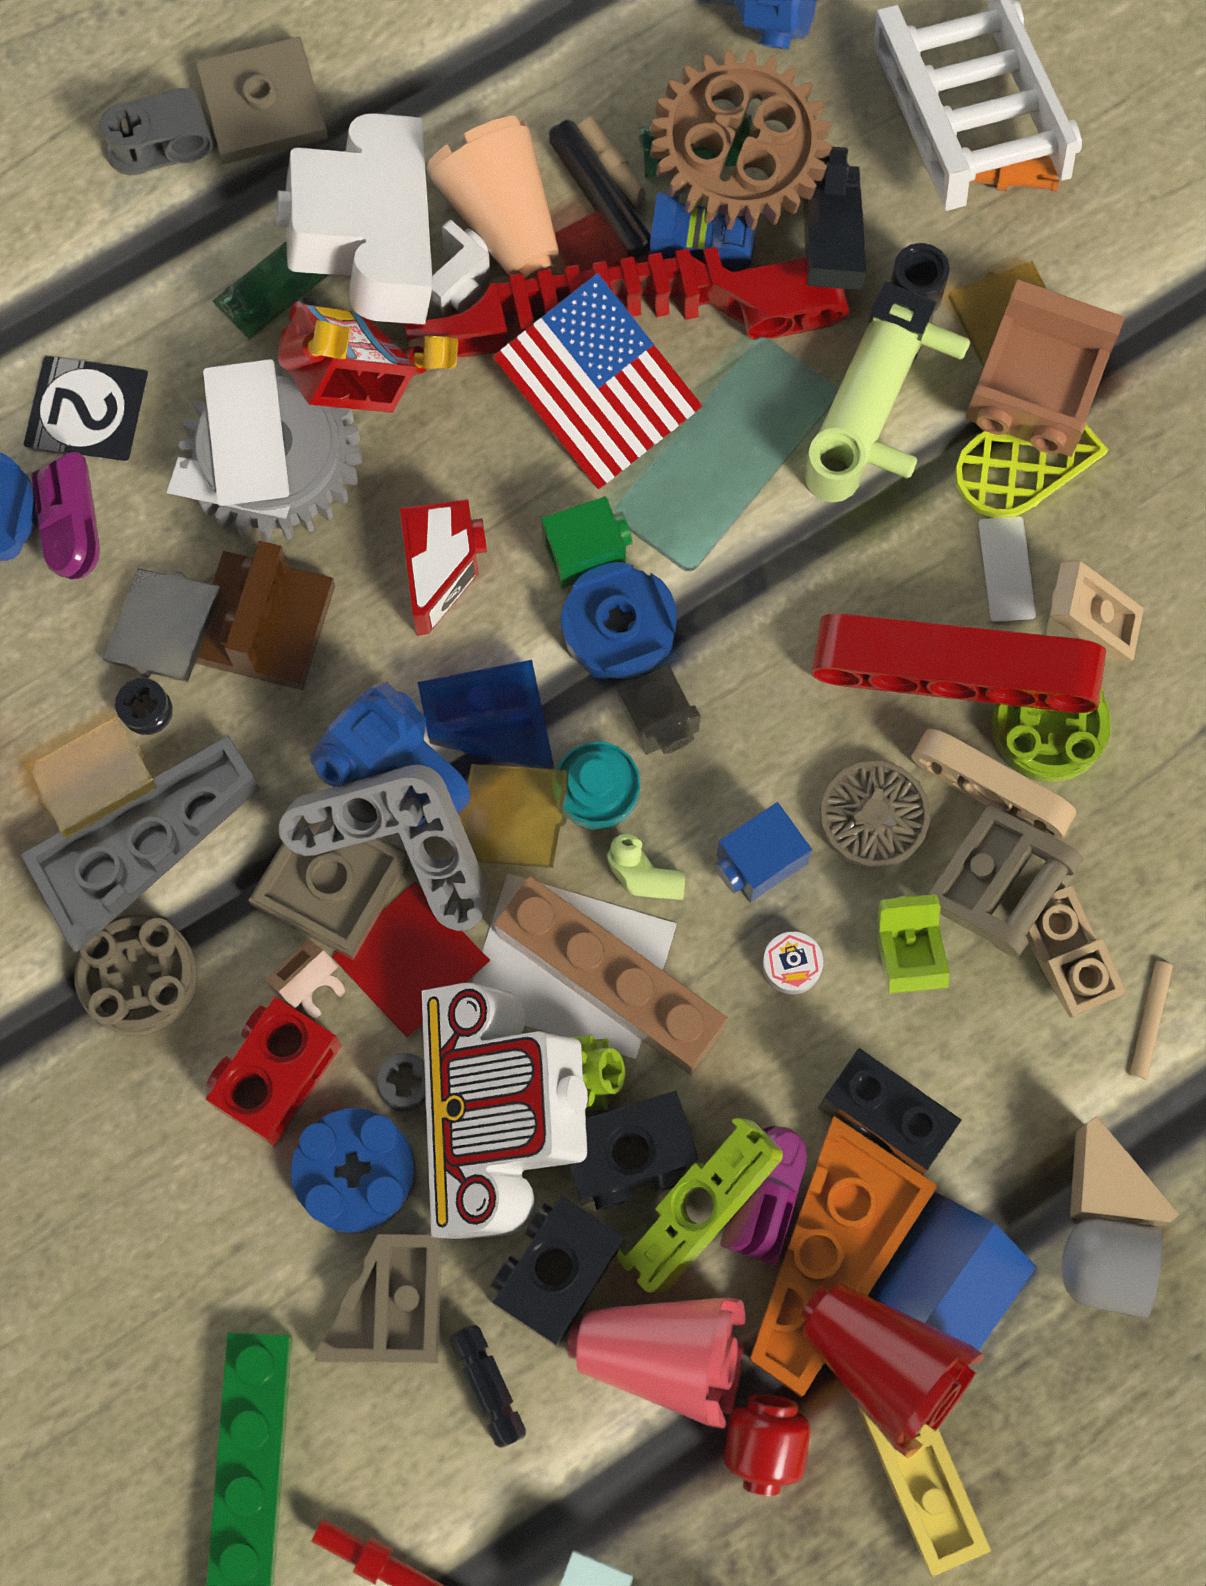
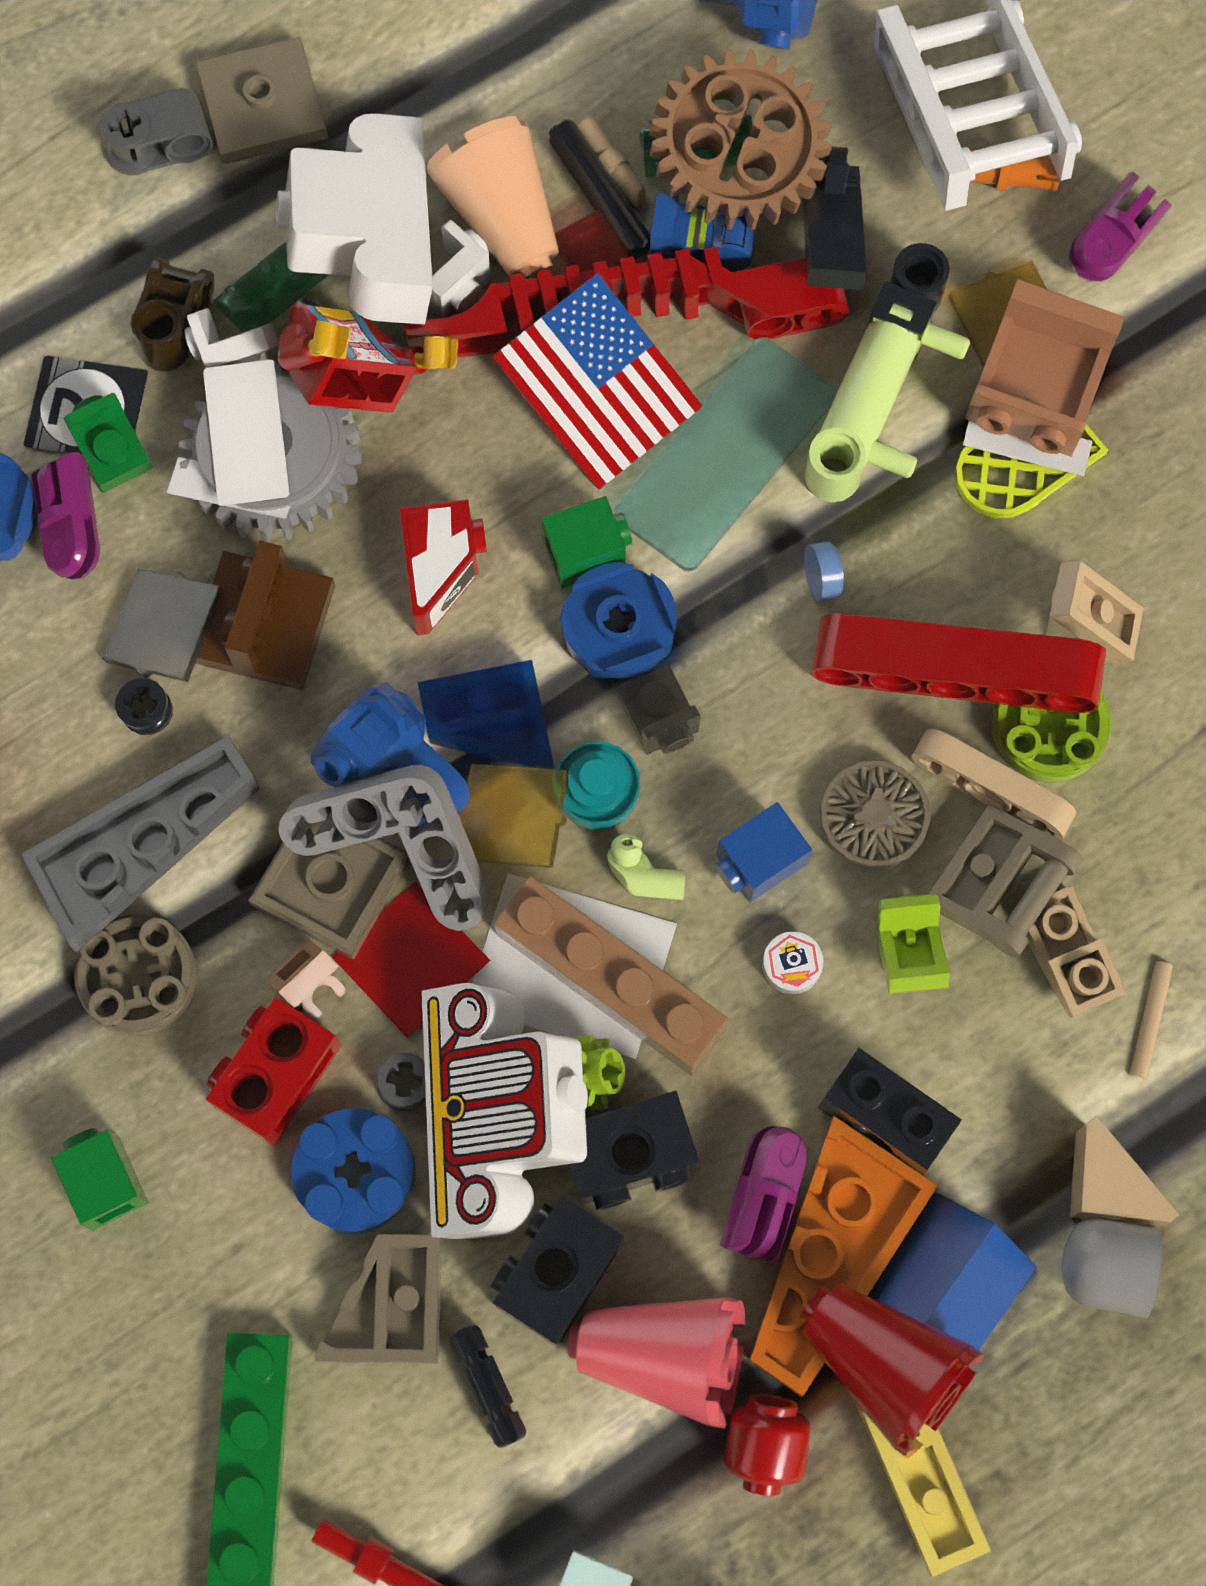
(91, 777): clear yellow piece -> none
(98, 1178): none -> green brick
(107, 441): none -> green bracket
(164, 307): none -> dark brown piece
(240, 348): none -> white bracket
(730, 1180): lime piece -> none
(823, 571): none -> medium blue tile
(1007, 569): white sticker -> none
(1023, 450): none -> white sticker
(1113, 234): none -> magenta arm

